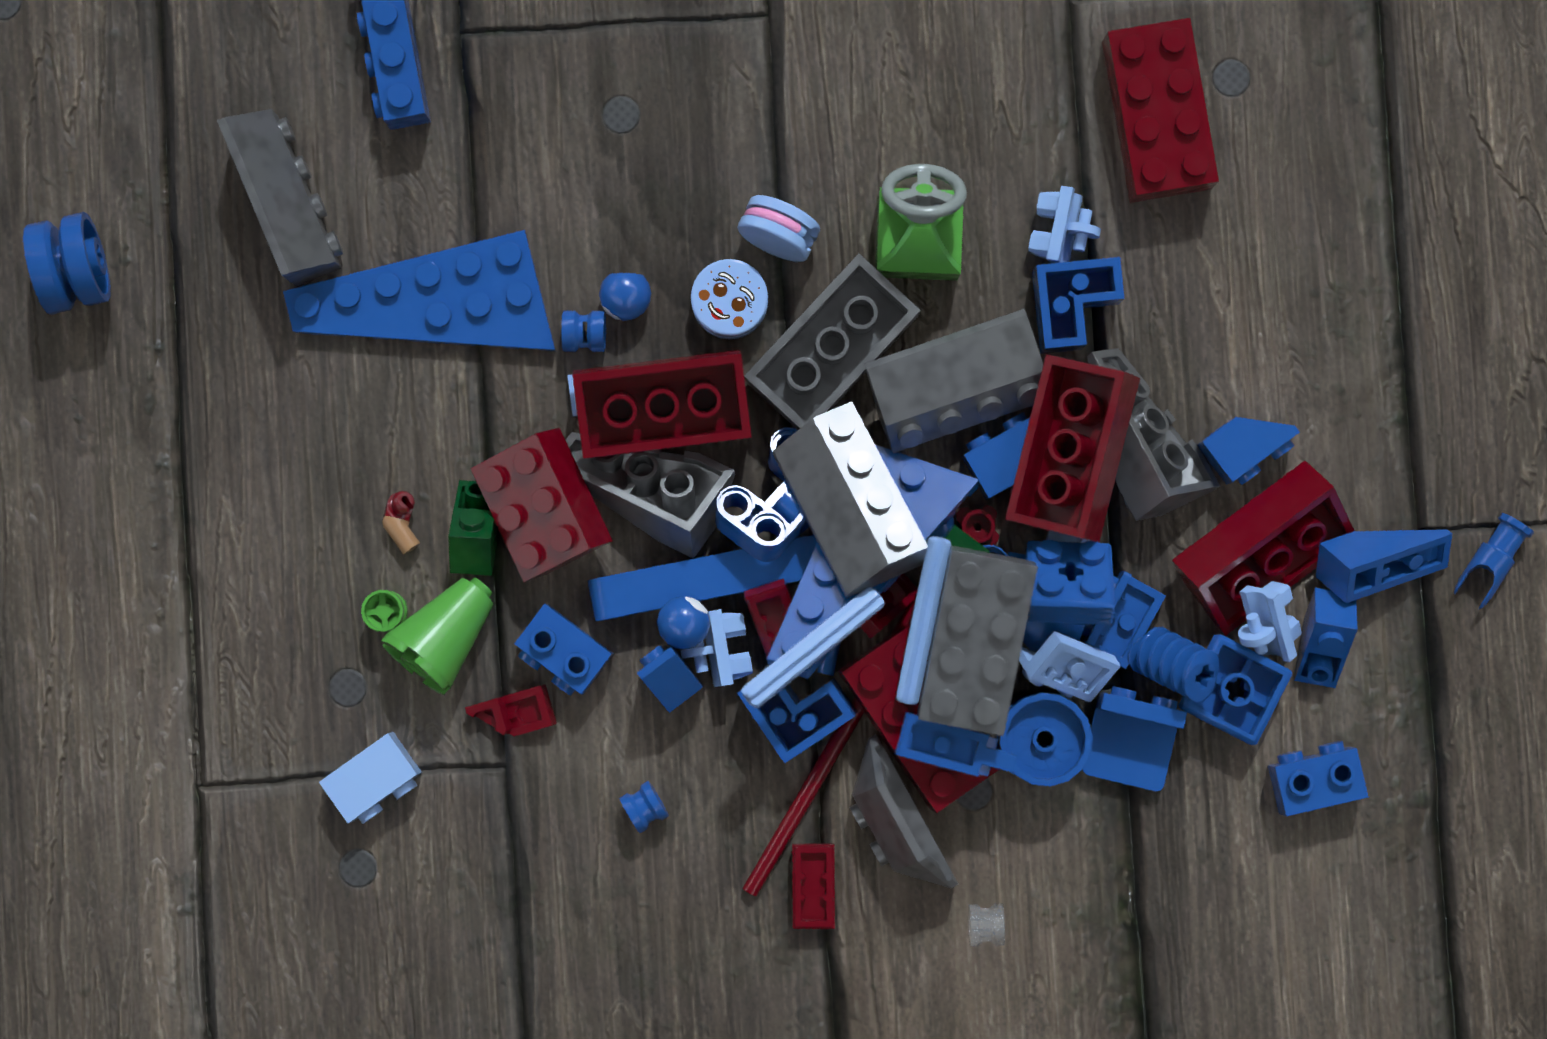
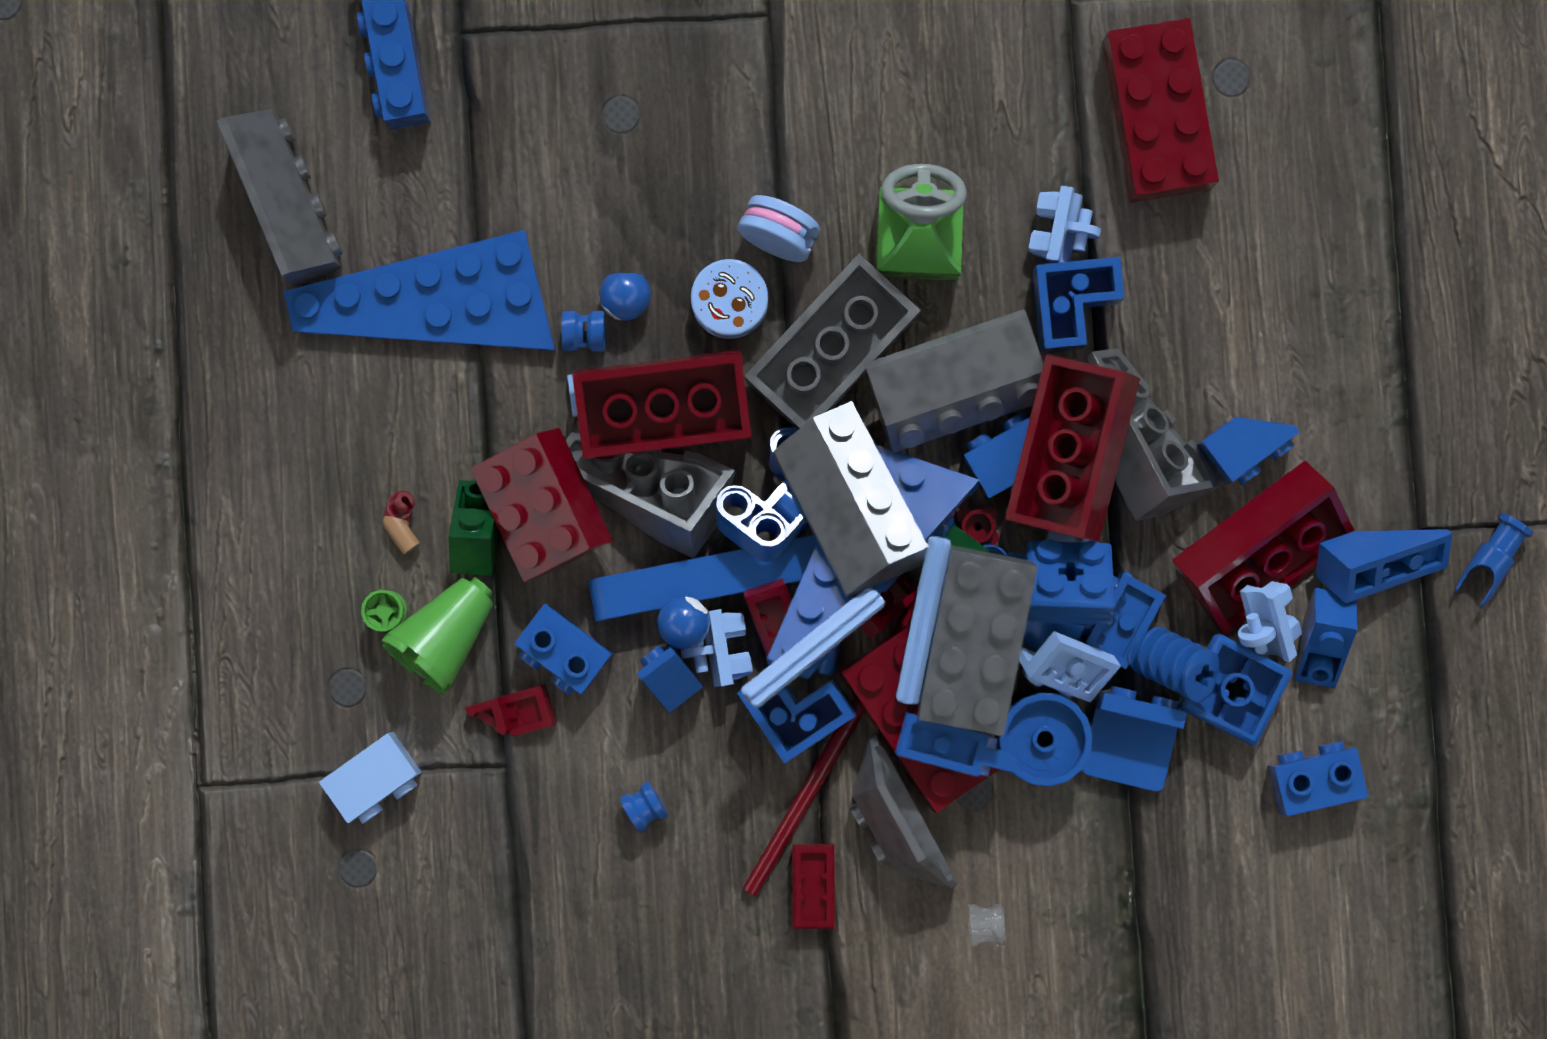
(66, 263): blue wheel -> none

